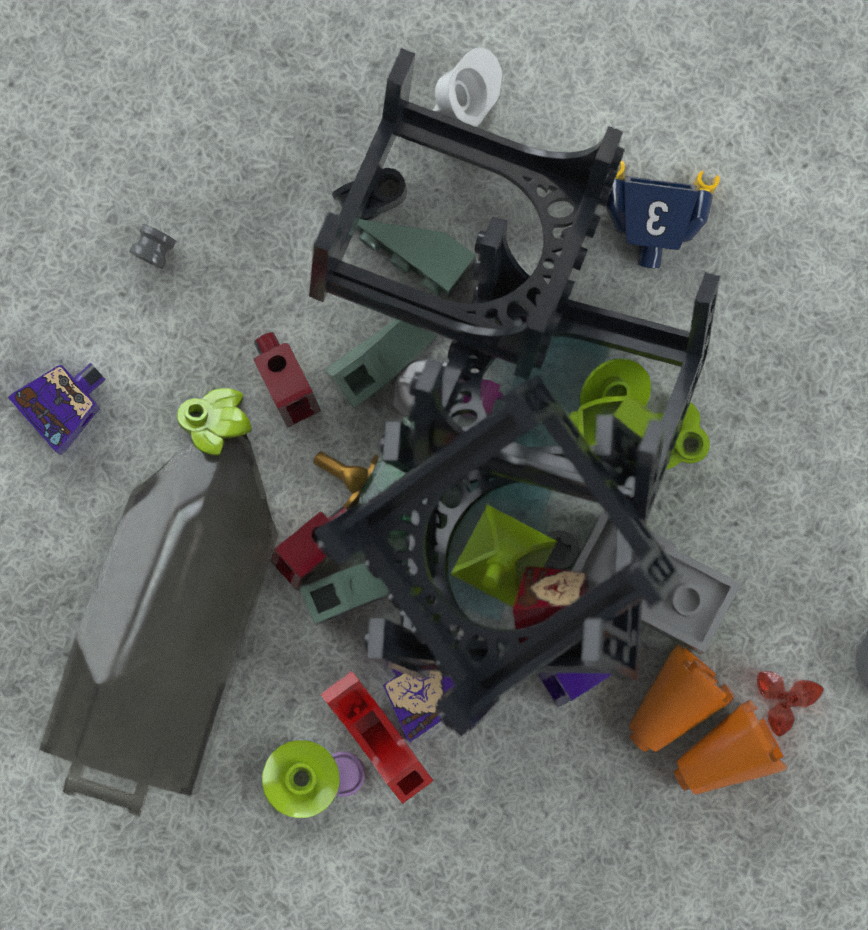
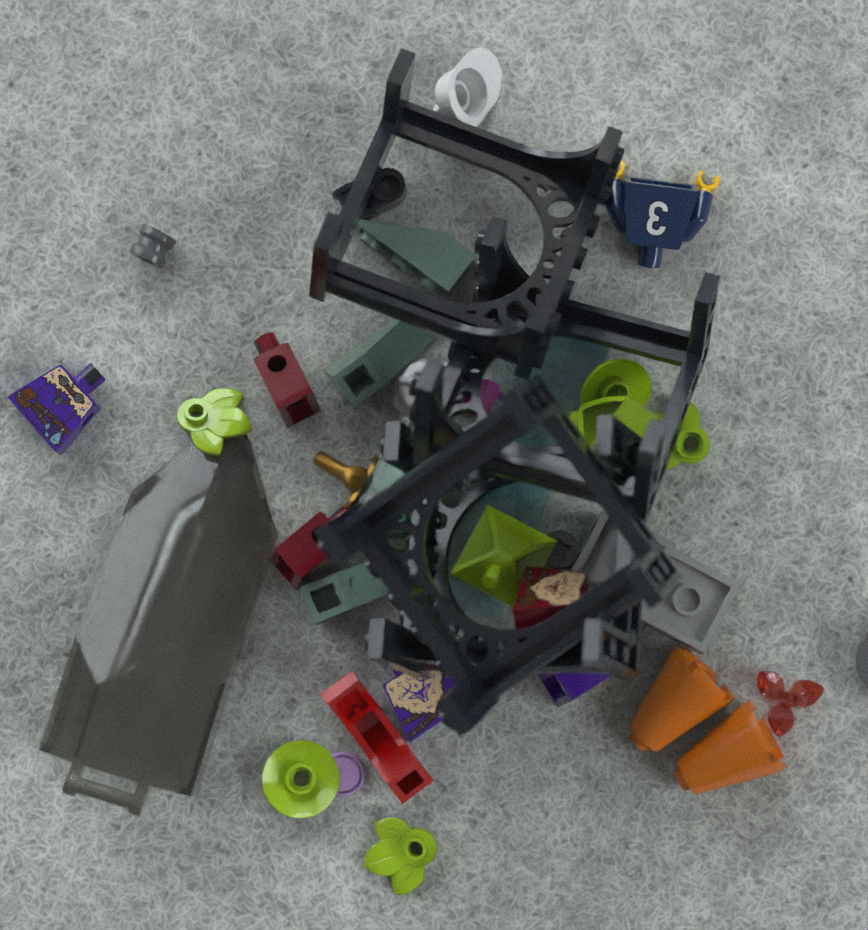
(394, 854): none -> lime plate

